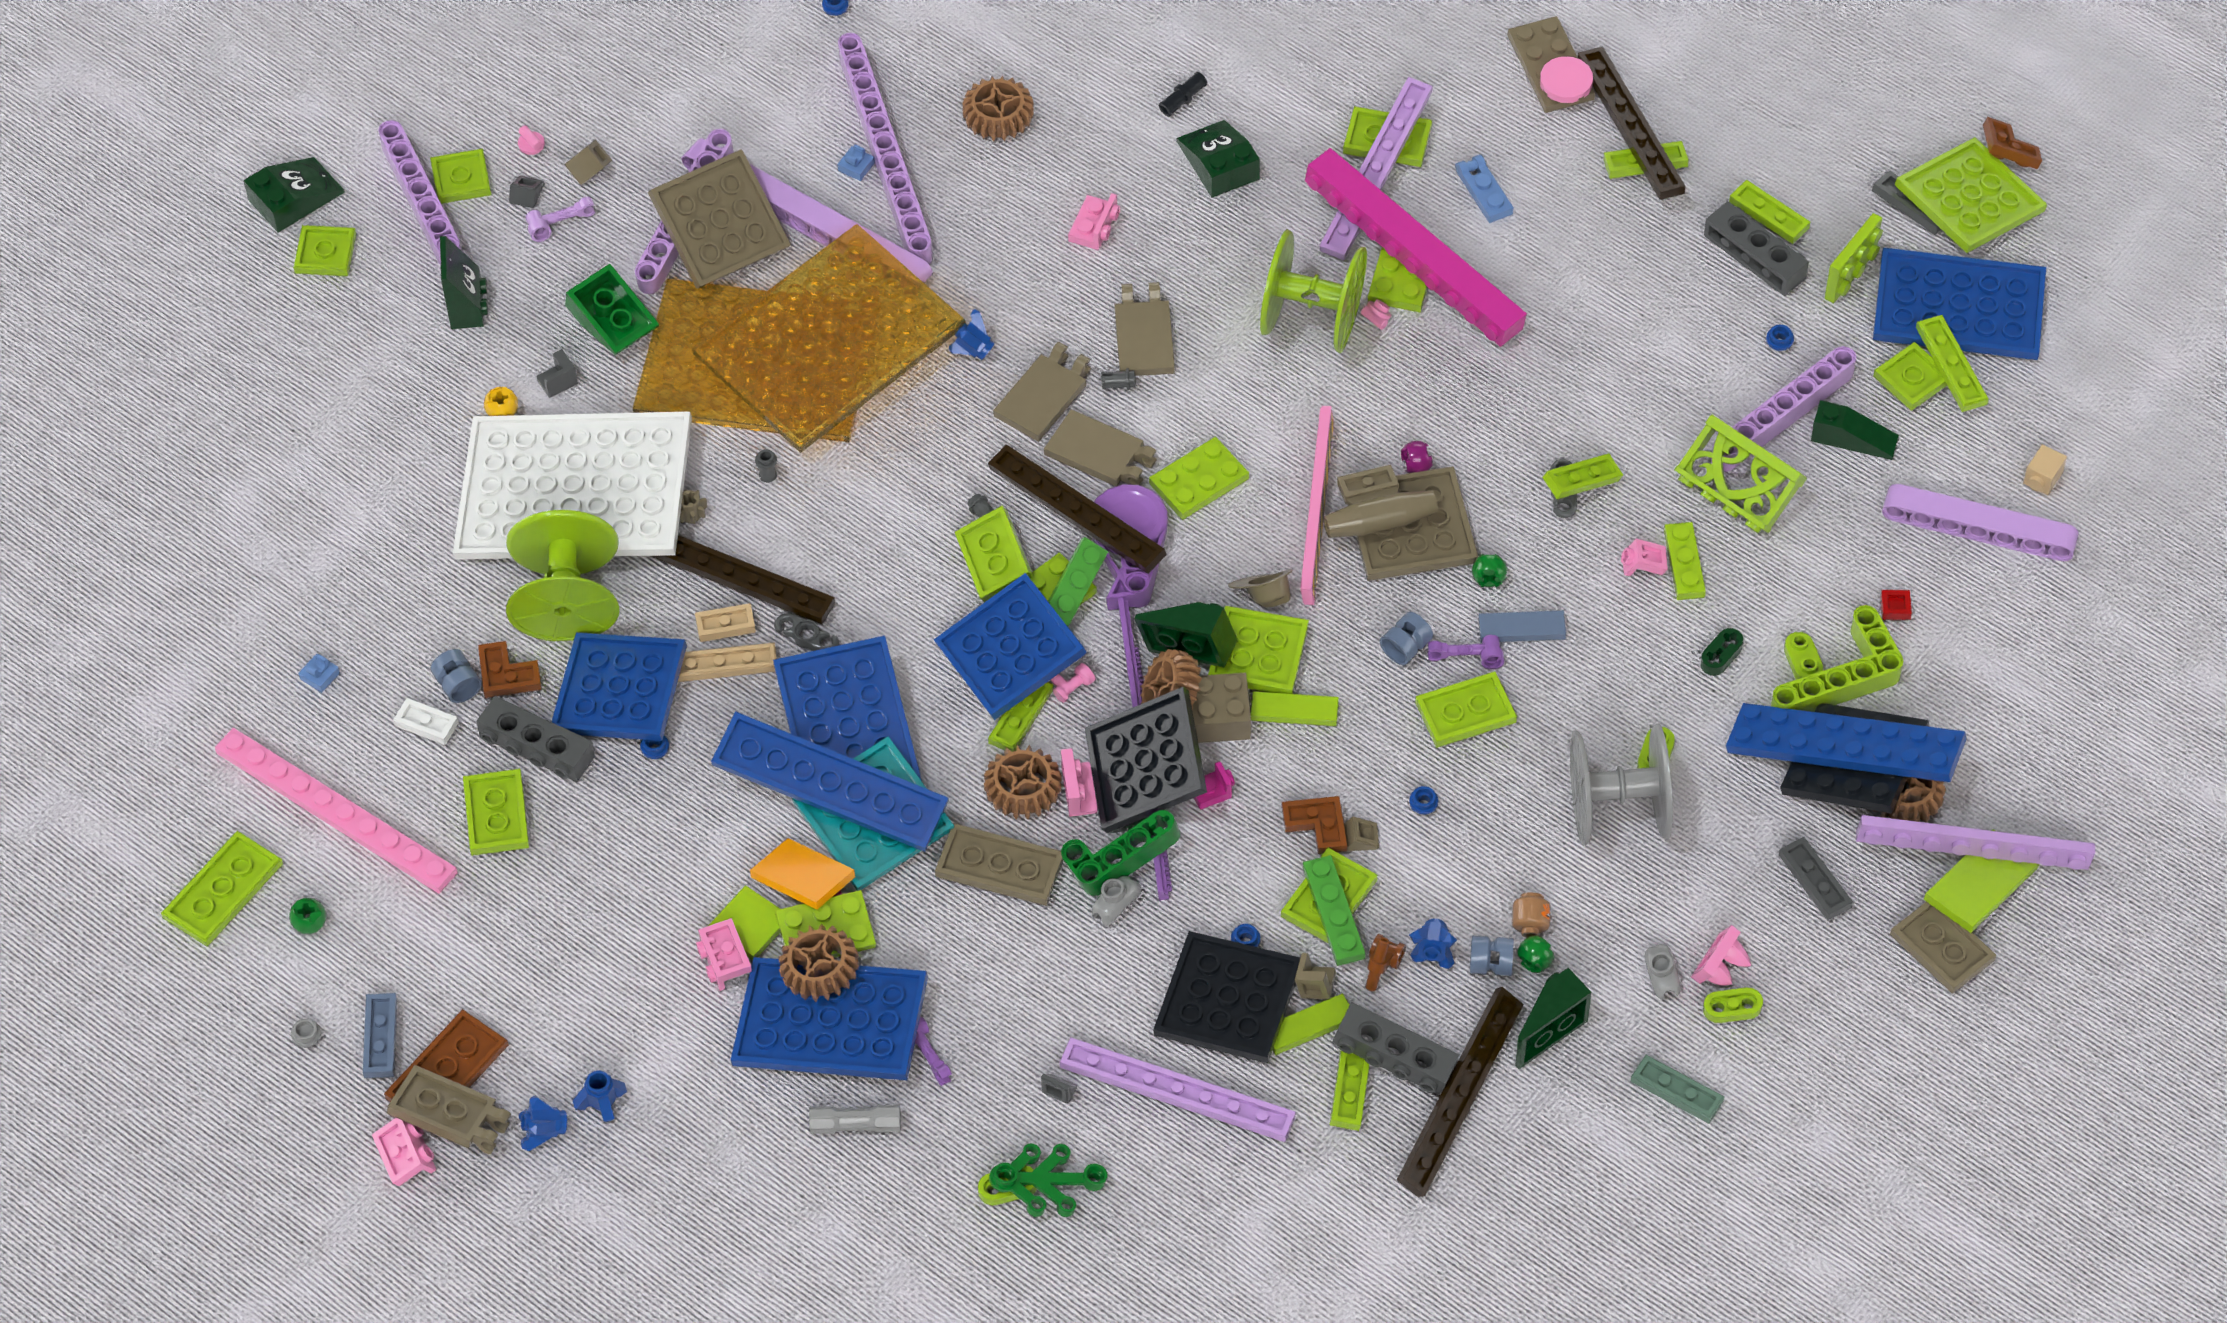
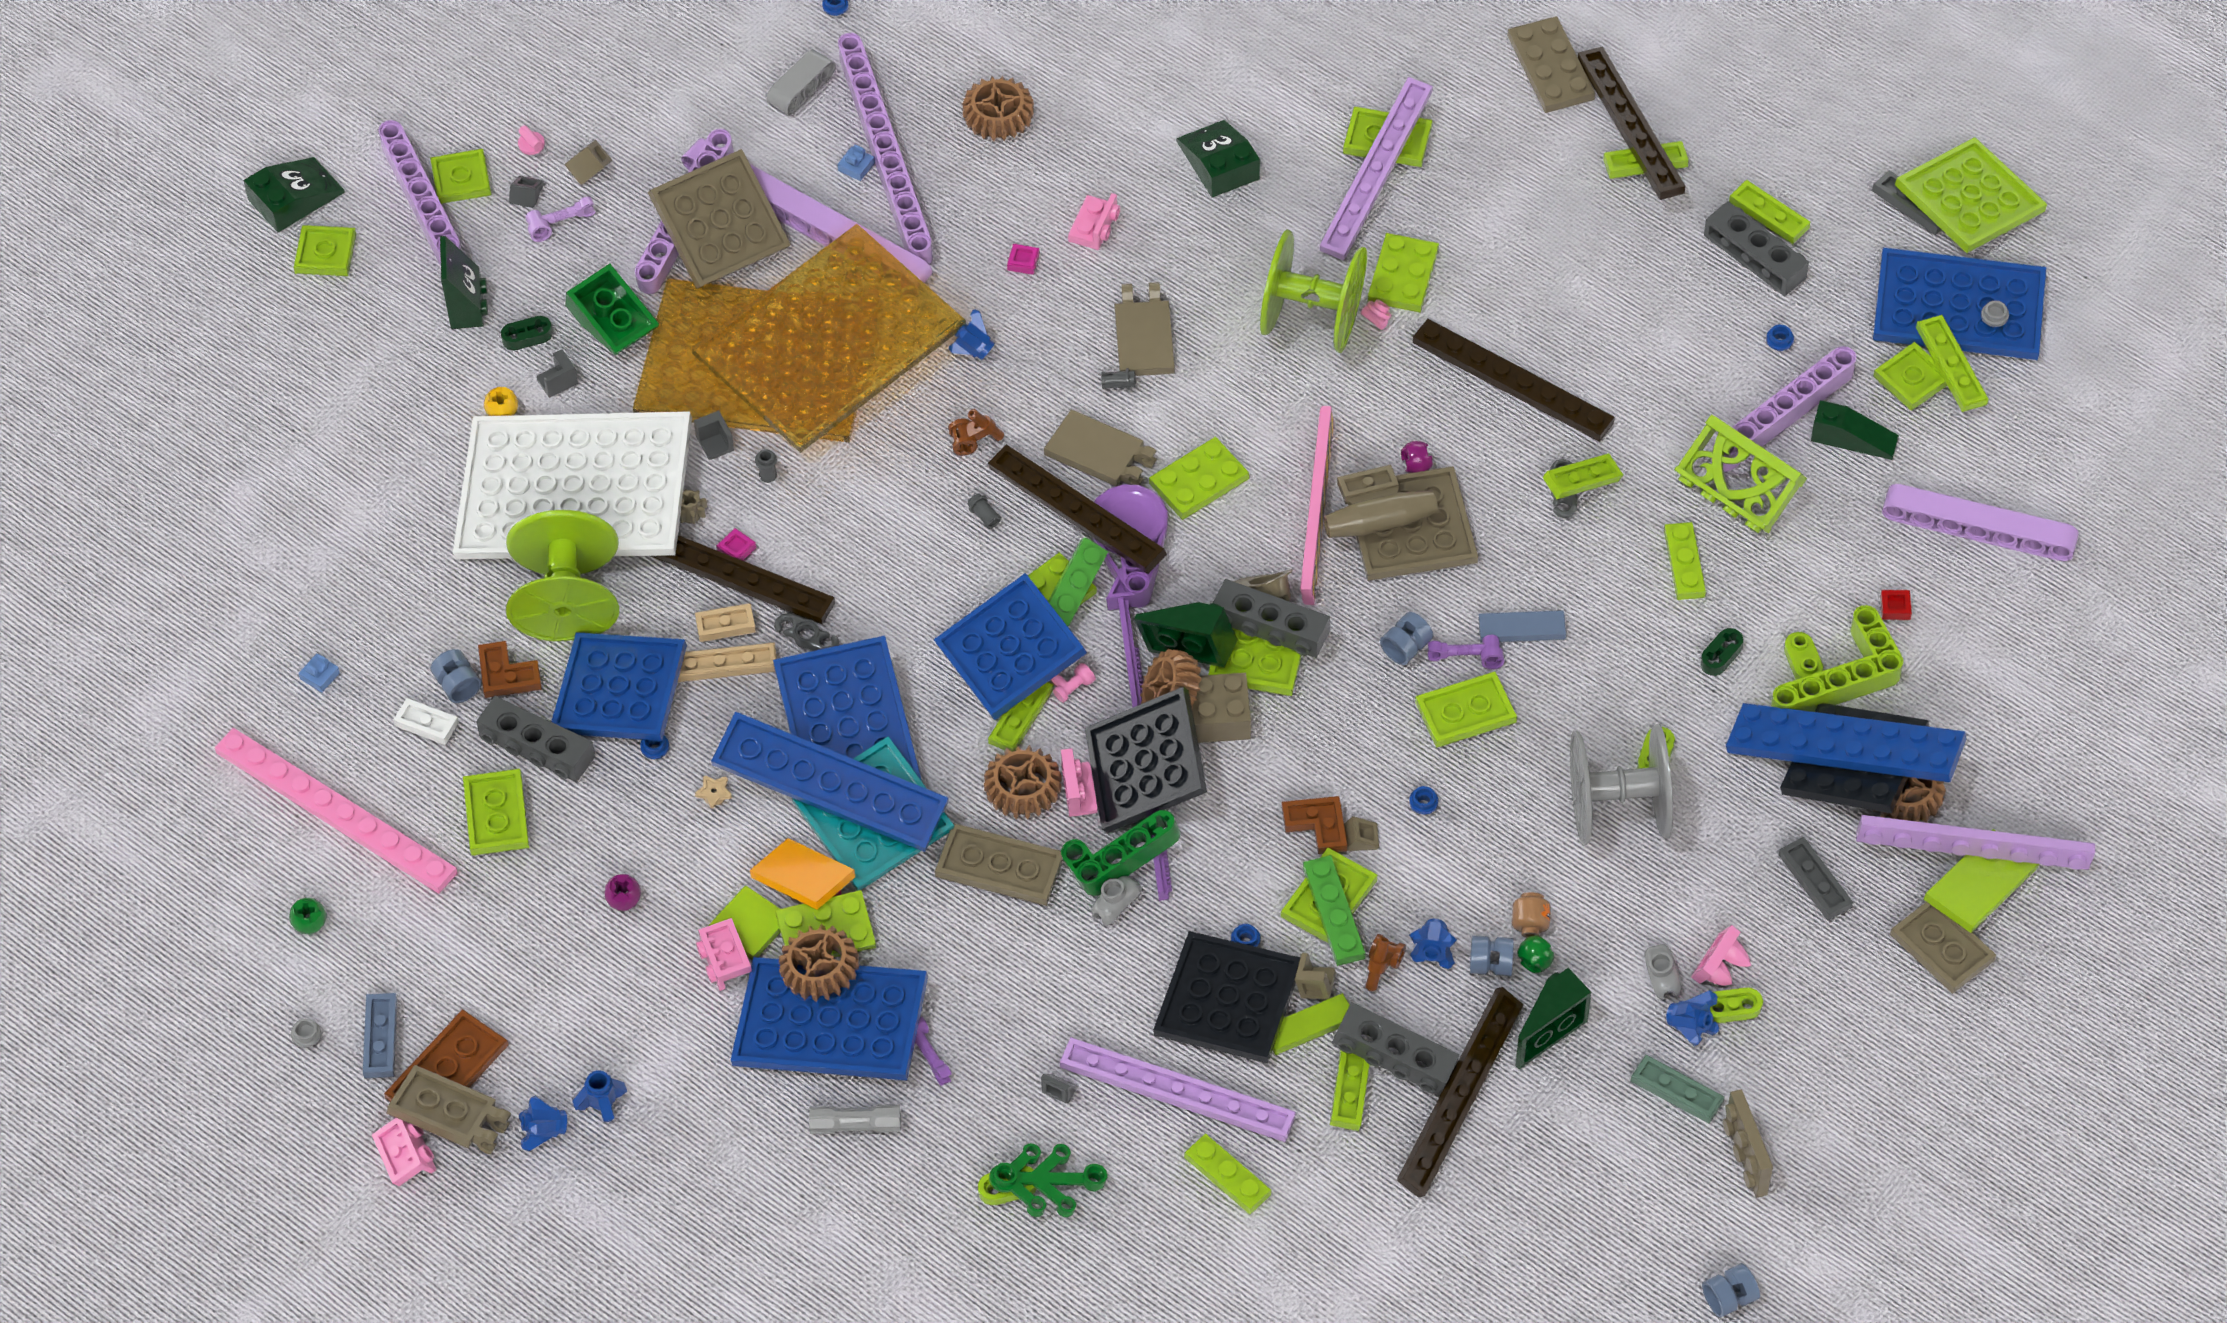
(221, 888): lime tile -> none
(526, 333): none -> dark green beam
(622, 883): none -> magenta piece
(714, 435): none -> dark grey panel
(717, 797): none -> tan plate
(736, 545): none -> dark pink tile
(801, 82): none -> light grey beam
(971, 431): none -> dark orange piece
(992, 552): lime plate -> none
(1023, 259): none -> dark pink tile
(1043, 393): dark tan tile -> none
(1182, 94): black pin -> none
(1218, 787): dark pink bracket -> none
(1227, 1173): none -> lime plate
(1286, 615): none -> dark grey brick
(1294, 708): lime tile -> none
(1415, 247): dark pink brick -> none
(1484, 189): medium blue plate -> none
(1489, 570): green piece -> none
(1513, 380): none -> dark brown plate
(1566, 79): bright pink tile -> none
(1644, 556): bright pink bracket -> none
(1694, 1017): none -> blue rock
(1734, 1288): none -> sand blue wheel
(1748, 1144): none -> dark tan plate
(1853, 258): lime plate -> none
(1995, 314): none -> light grey plate
(2003, 144): dark orange plate -> none
(2045, 470): tan brick -> none

